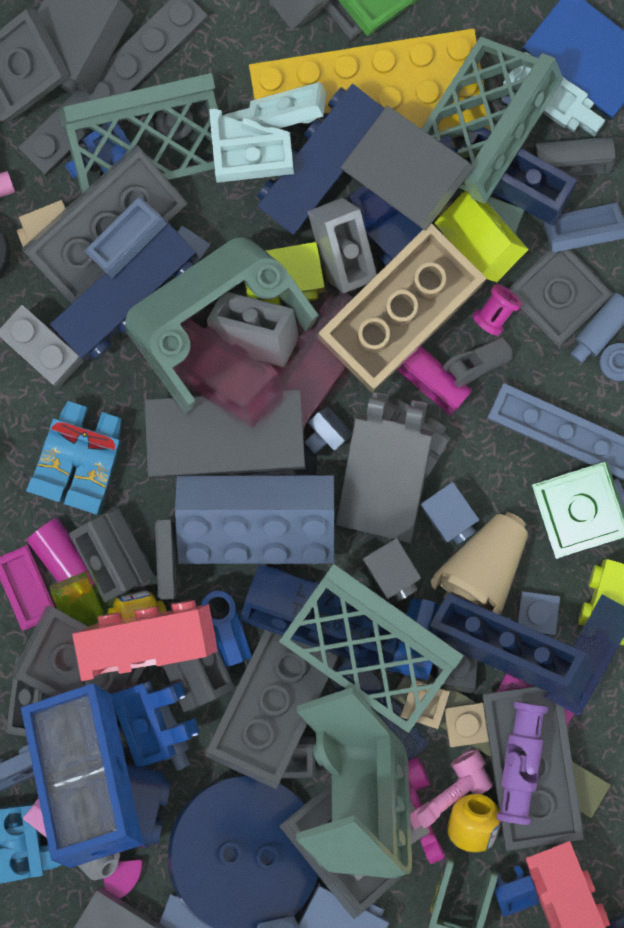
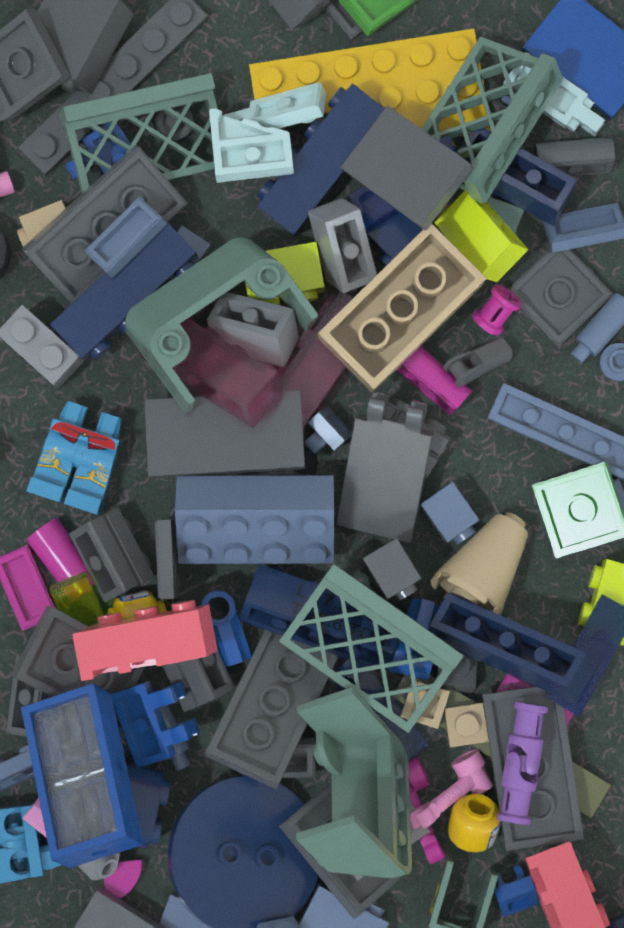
(538, 612): sand blue plate -> none

